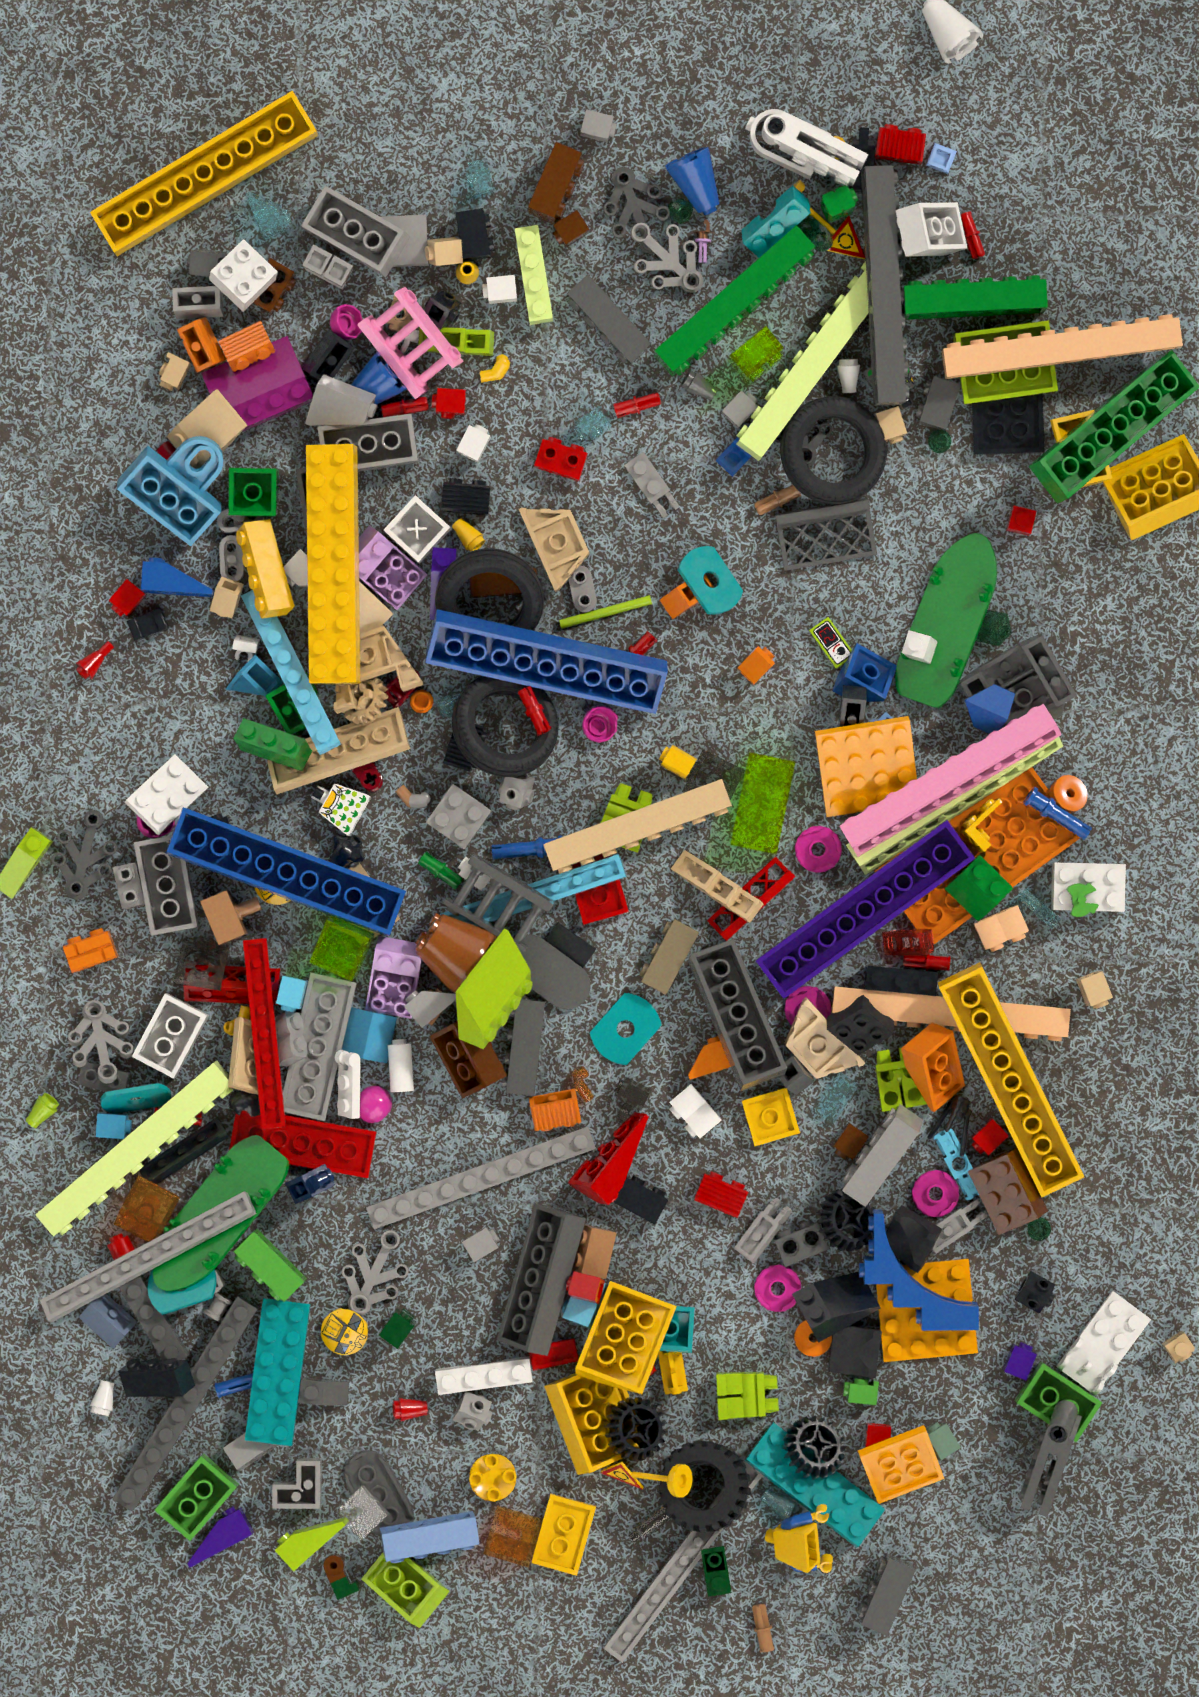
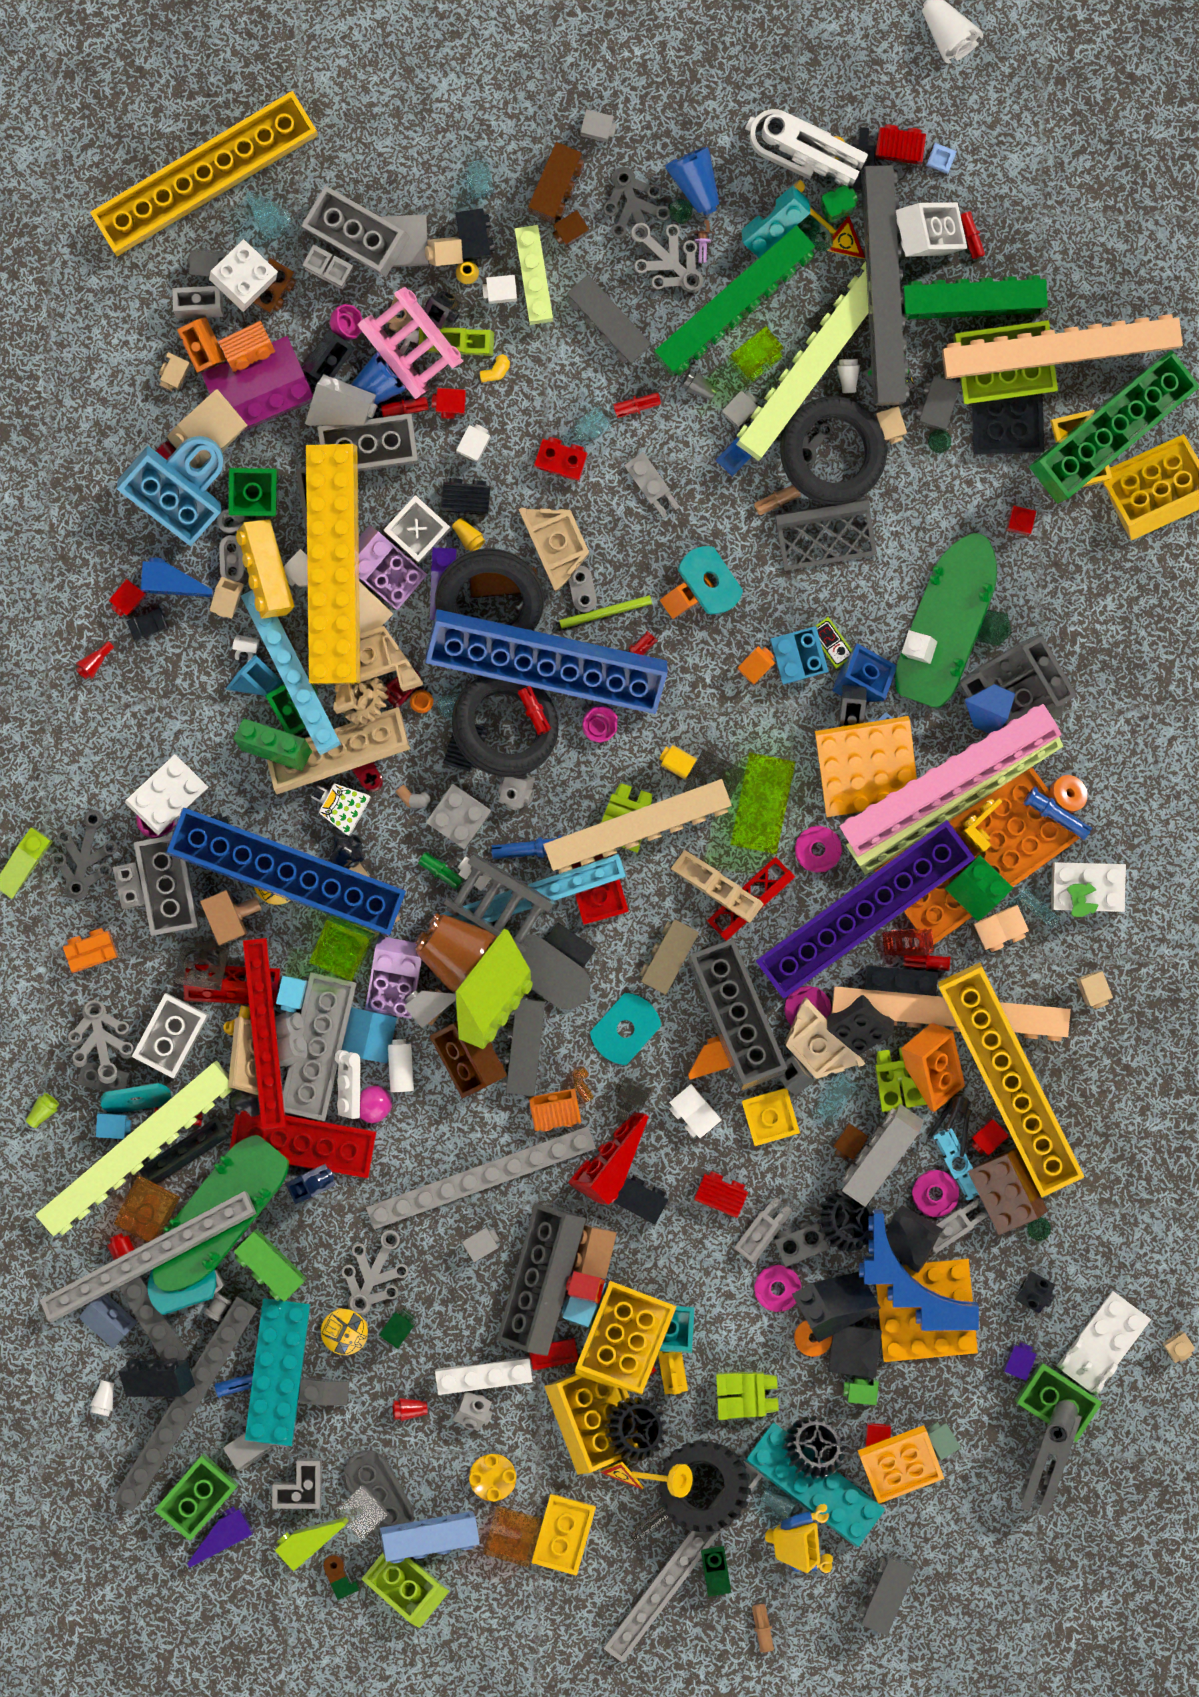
(798, 655): none -> dark azure slope

